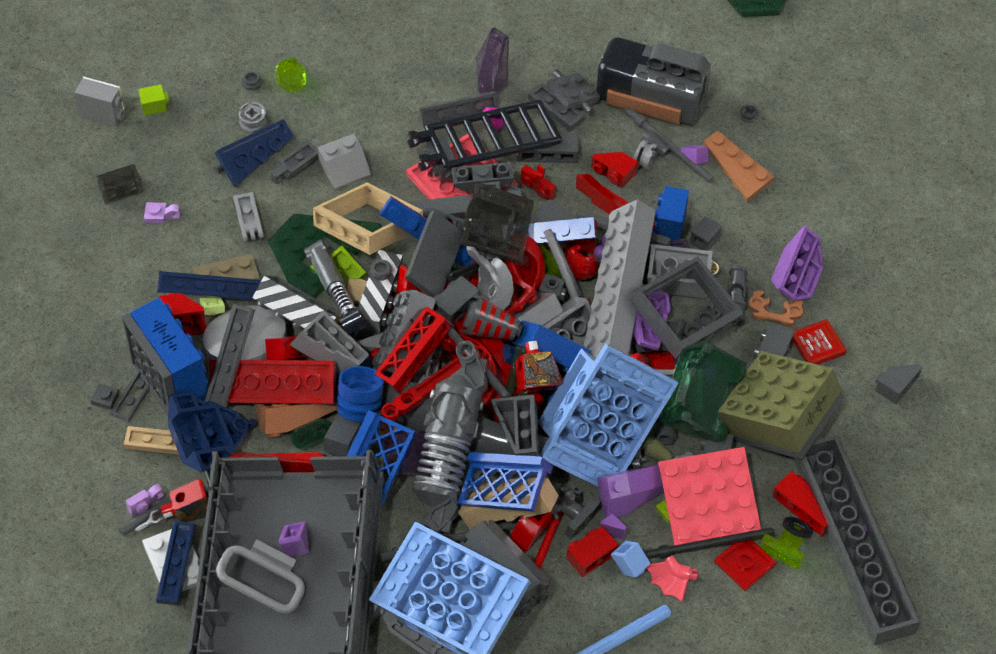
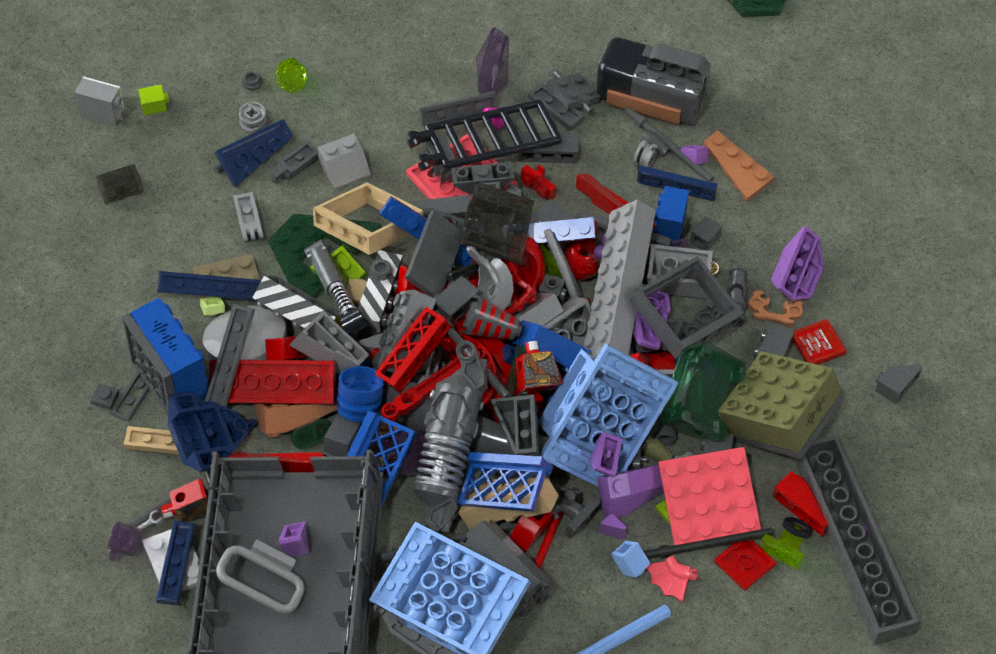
(123, 540): none -> clear purple piece
(142, 501): lavender plate -> none
(160, 212): lavender plate -> none
(187, 311): red slope -> none
(591, 551): red brick -> none
(606, 454): none -> medium lavender slope
(615, 166): red slope -> none
(660, 179): none -> dark blue tile
(751, 109): dark grey bush -> none

